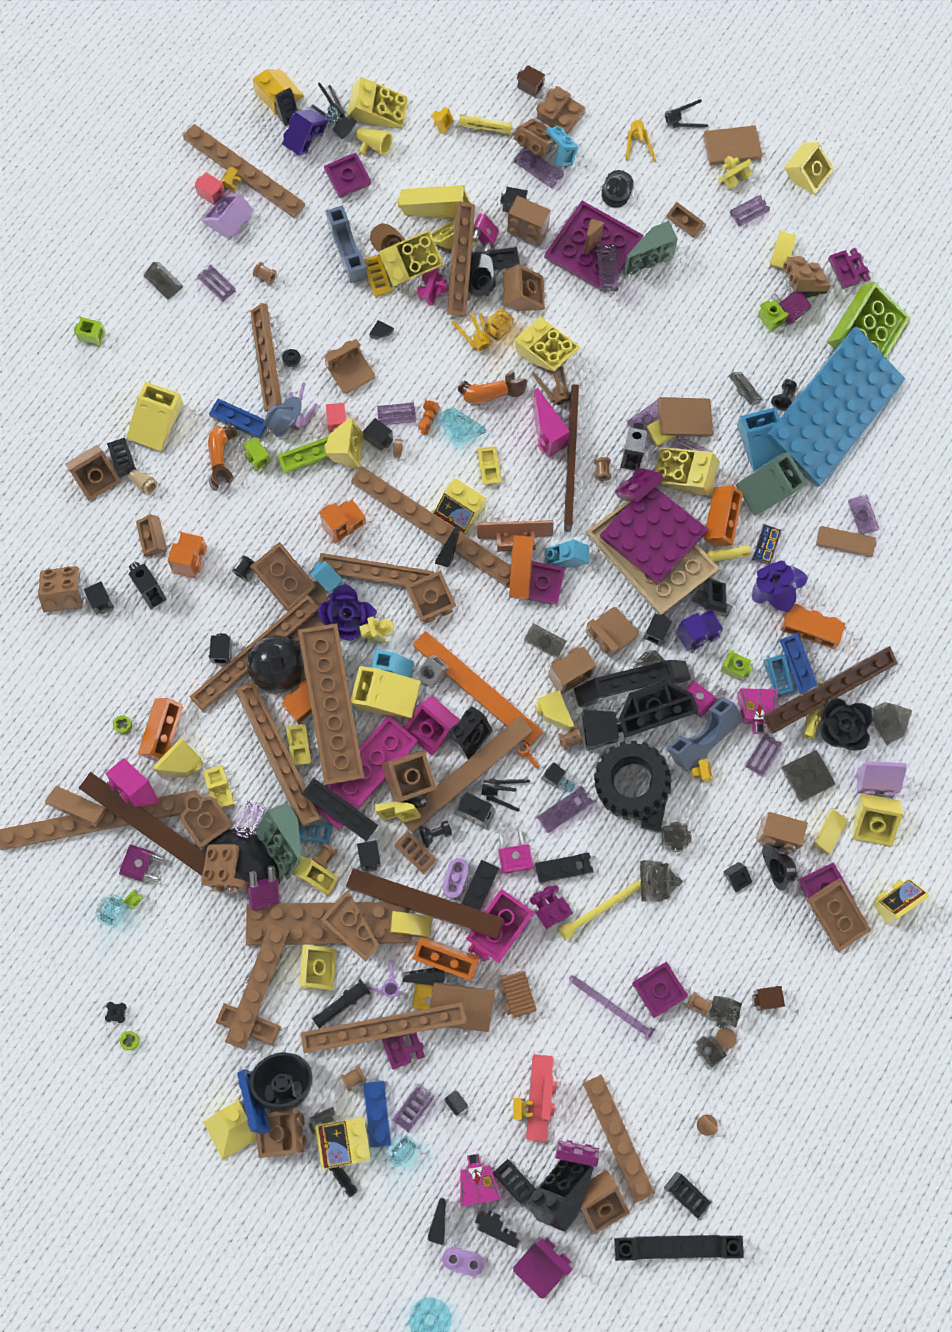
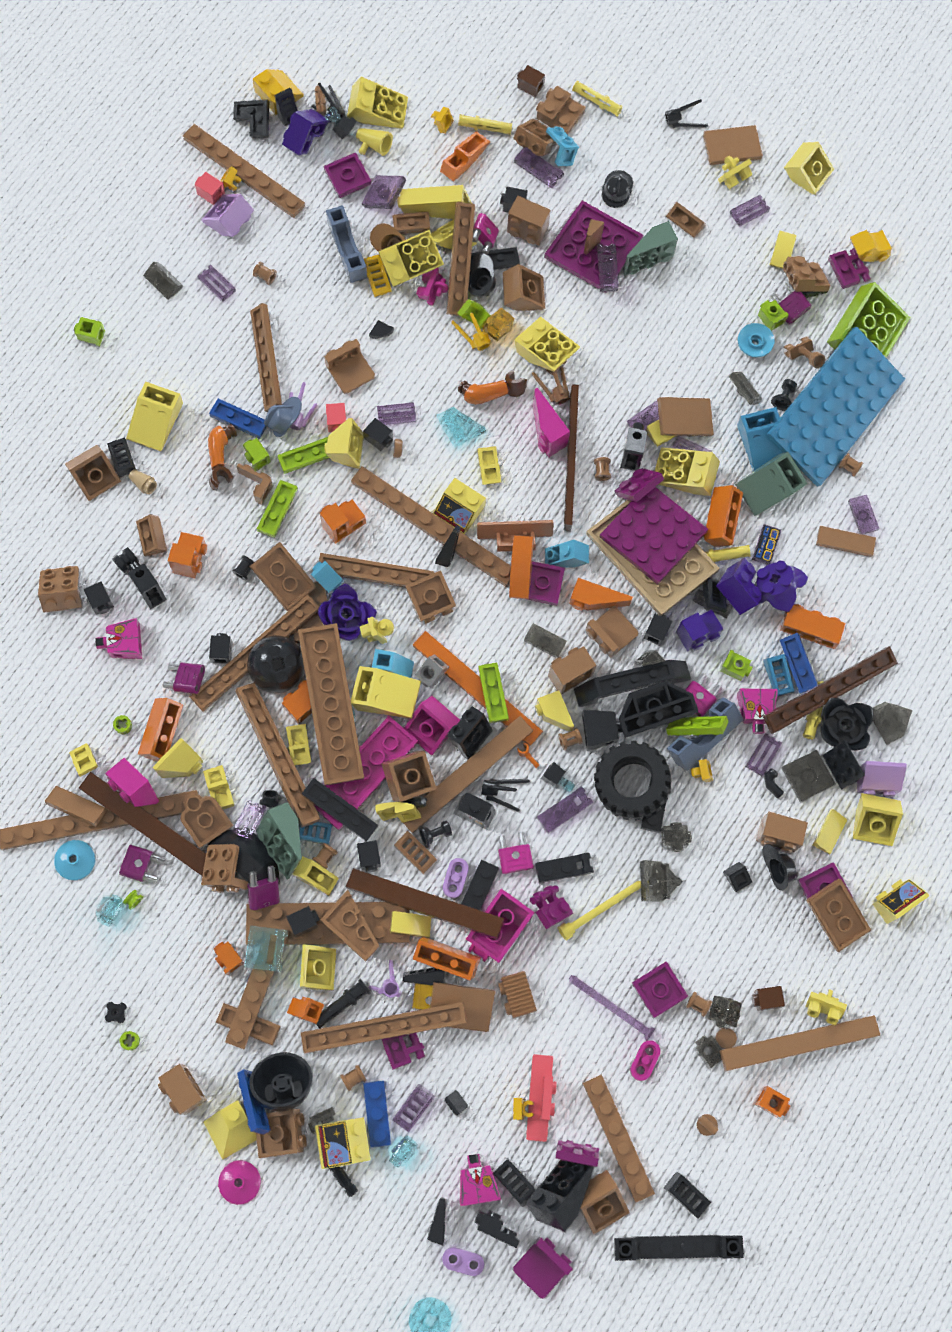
(81, 867): none -> medium azure dish
(83, 759): none -> light yellow slope
(122, 640): none -> dark pink torso
(125, 559): none -> black wheel
(181, 1089): none -> medium nougat brick
(187, 679): none -> magenta piece
(227, 957): none -> orange brick
(251, 1182): none -> dark pink dish
(257, 113): none -> black plate
(259, 945): none -> clear light blue plate
(265, 482): none -> medium nougat bracket
(270, 798): none -> black plate
(277, 508): none -> lime plate
(291, 362): black plate -> none
(303, 921): none -> black brick
(305, 1009): none -> orange brick
(320, 101): none -> medium nougat axle
(384, 192): none -> clear purple plate
(411, 222): none -> medium nougat plate
(431, 408): orange piece -> none
(464, 156): none -> orange slope
(480, 313): none -> lime bracket
(493, 692): none -> lime plate
(594, 597): none -> orange slope
(614, 108): none -> light yellow pin
(638, 132): yellow plant -> none
(646, 1061): none -> dark pink plate
(698, 726): none -> lime plate
(738, 586): none -> dark purple brick
(759, 334): none -> medium azure dish
(767, 1095): none -> orange brick
(770, 784): none -> black arm
(799, 1043): none -> medium nougat tile
(816, 359): none -> medium nougat bar
(827, 1005): none -> light yellow hips
(843, 765): none -> black hinge
(851, 464): none -> medium nougat bush
(871, 246): none -> yellow brick

